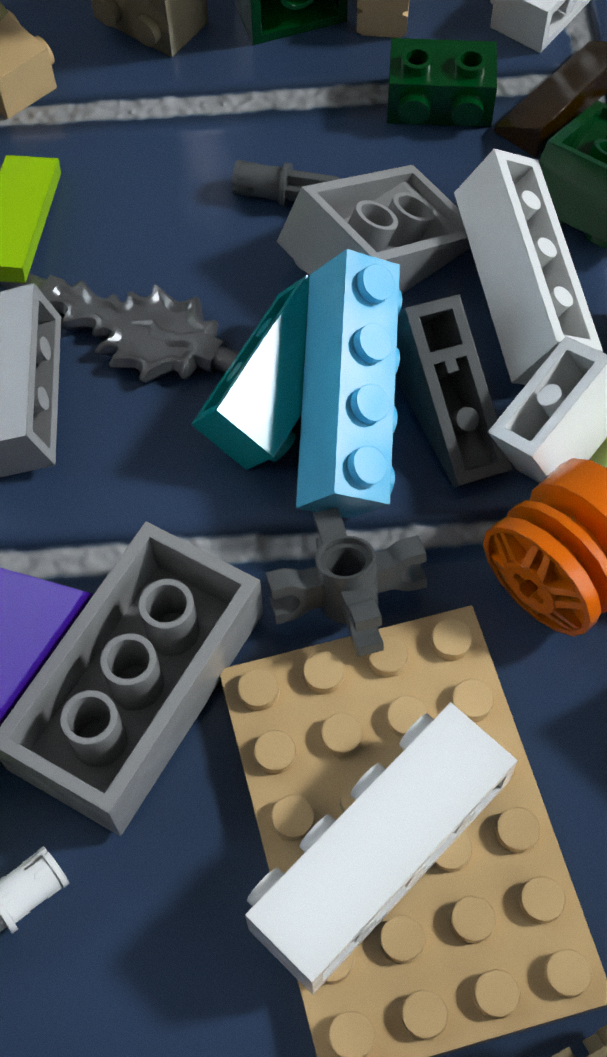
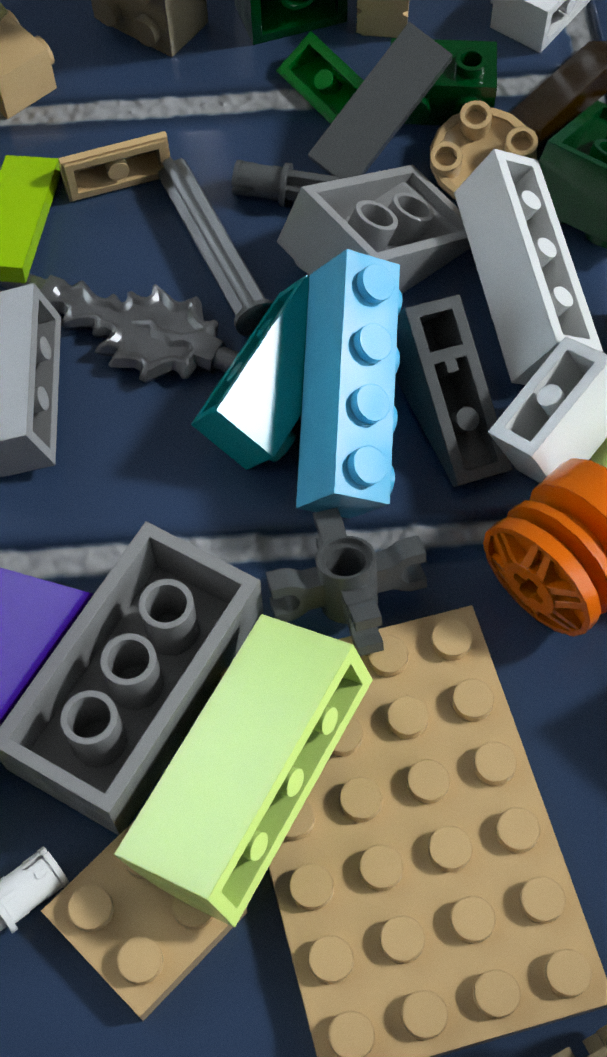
(114, 166): none -> tan slope
(133, 930): none -> tan plate
(214, 245): none -> dark grey axle
(246, 768): none -> yellowish green brick
(320, 76): none -> green slope
(378, 846): white brick -> none
(381, 104): none -> dark grey tile
(471, 137): none -> tan dish

